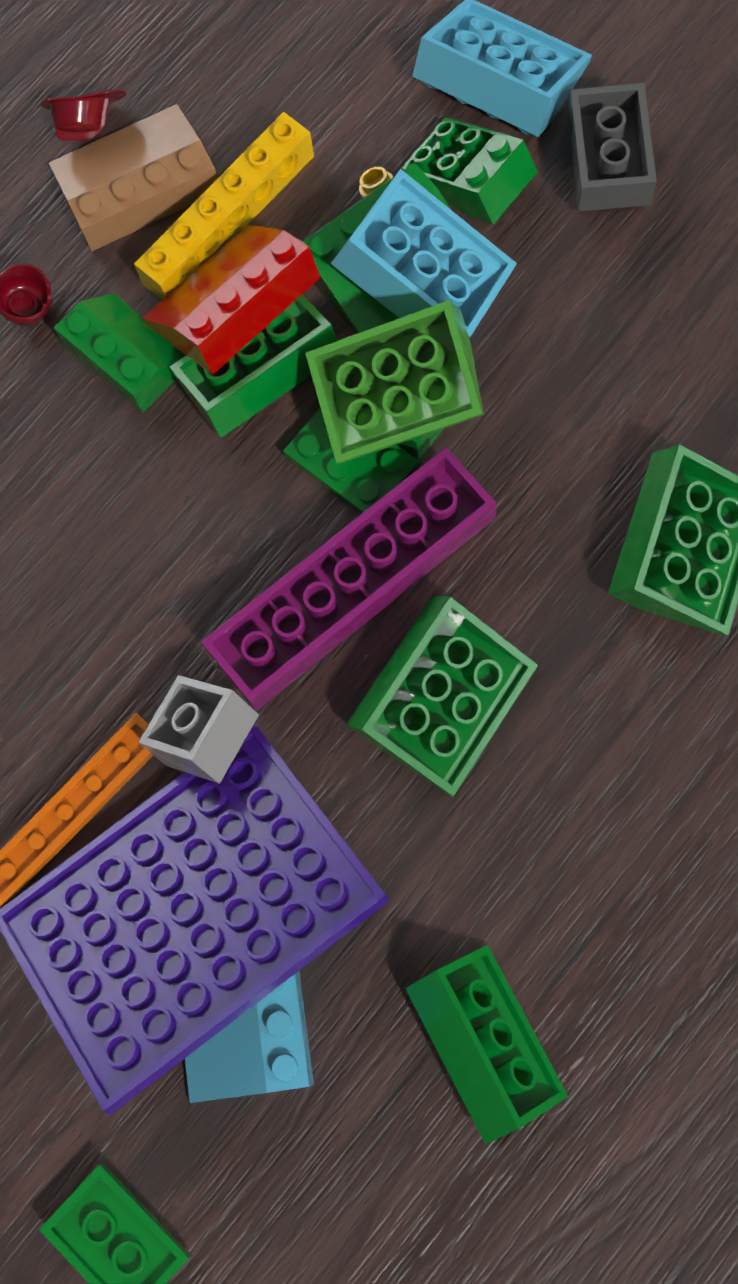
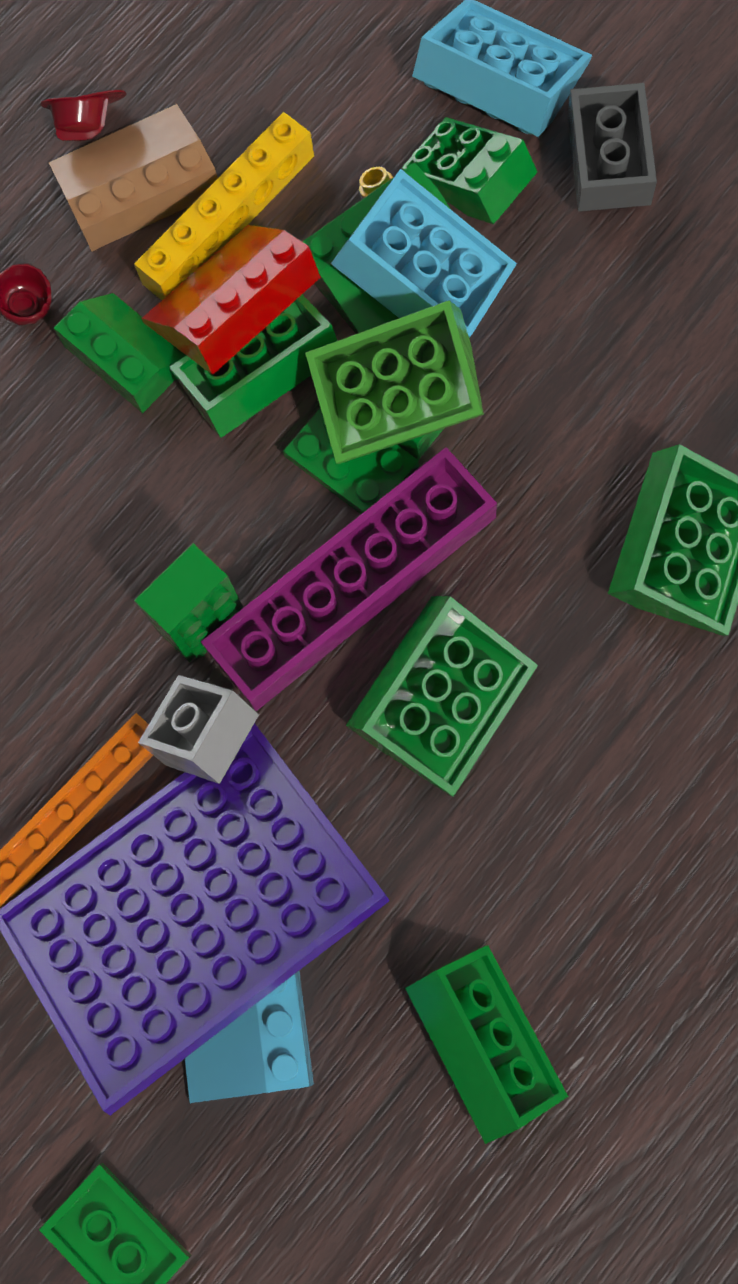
(189, 602): none -> green brick

